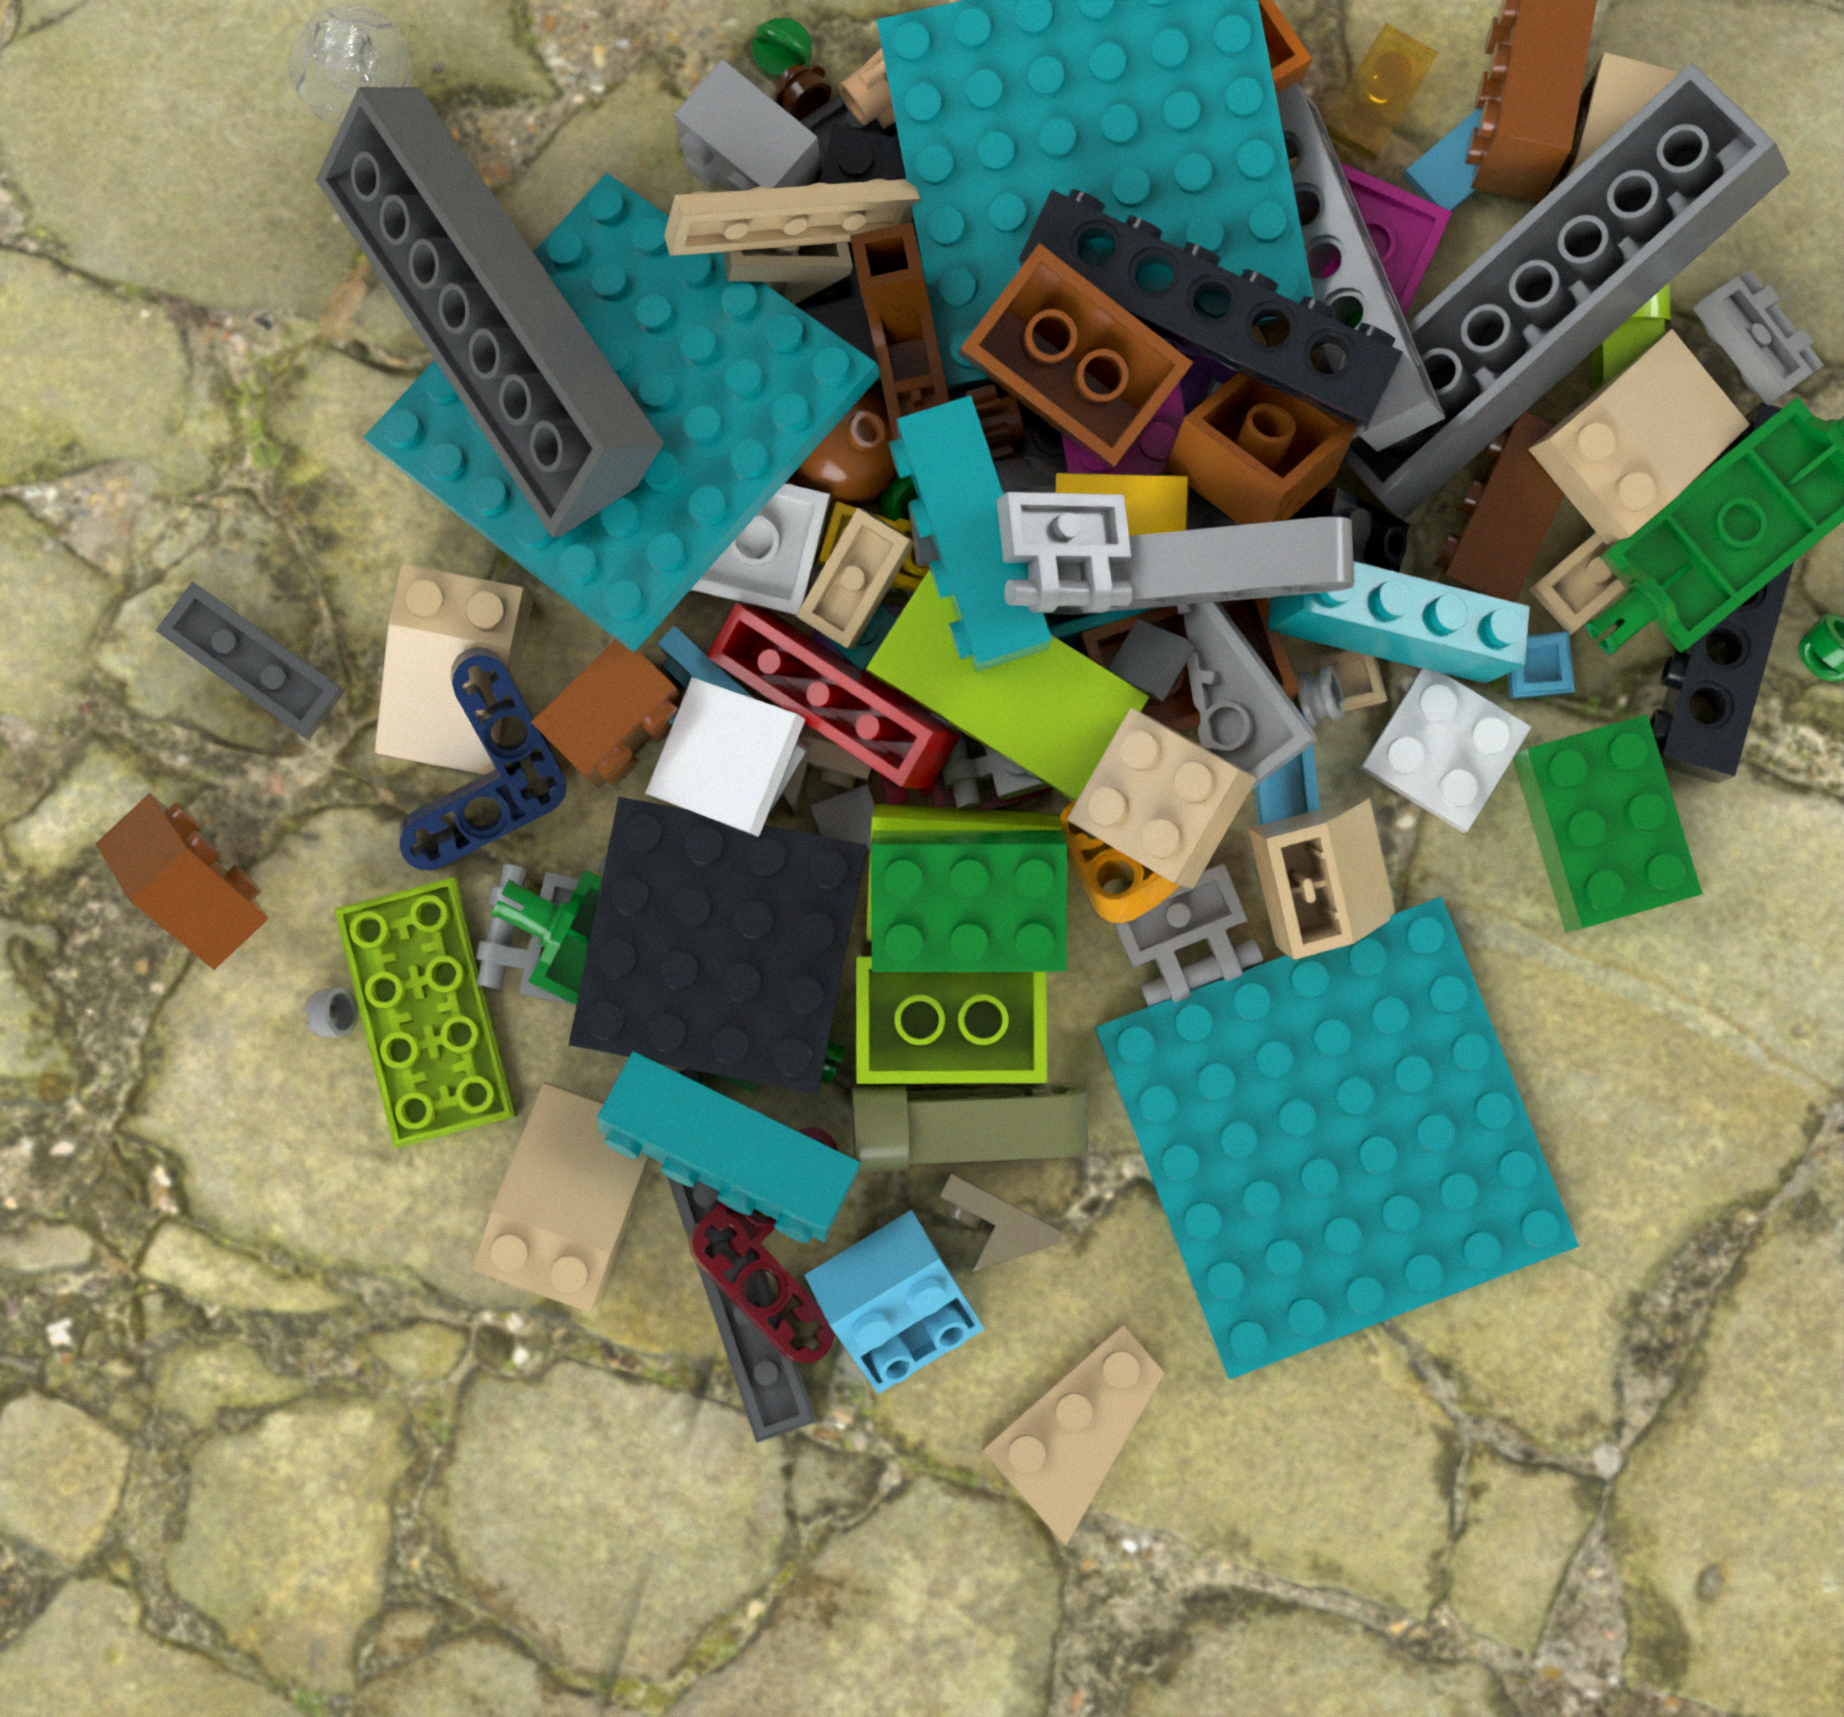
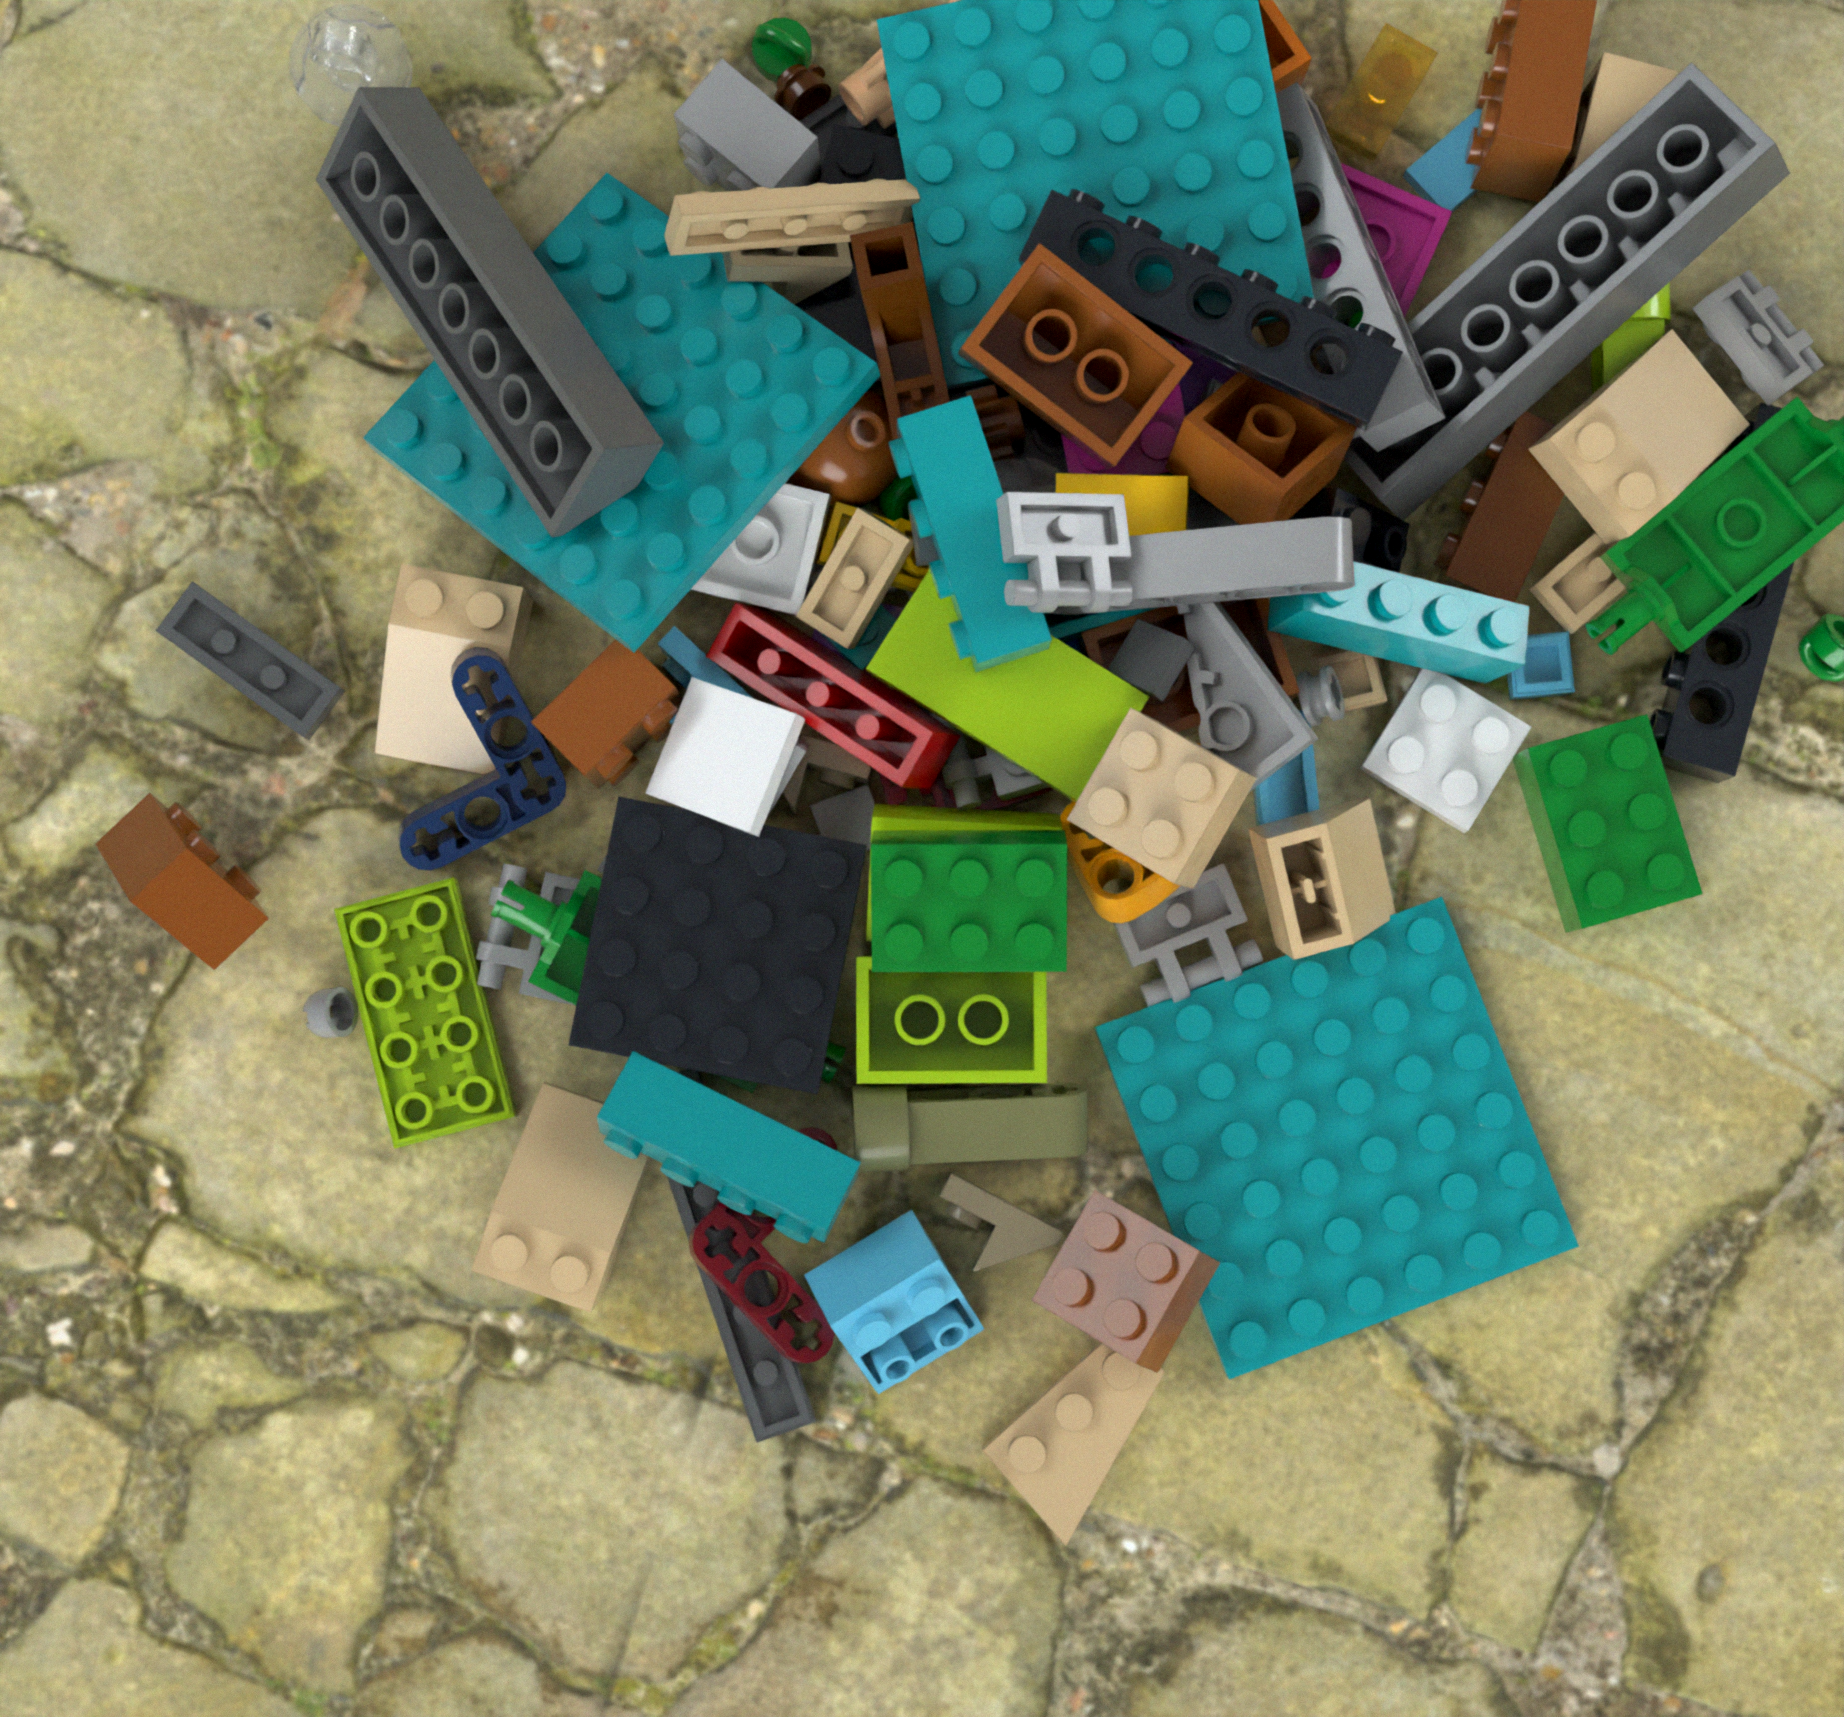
(1125, 1282): none -> brick

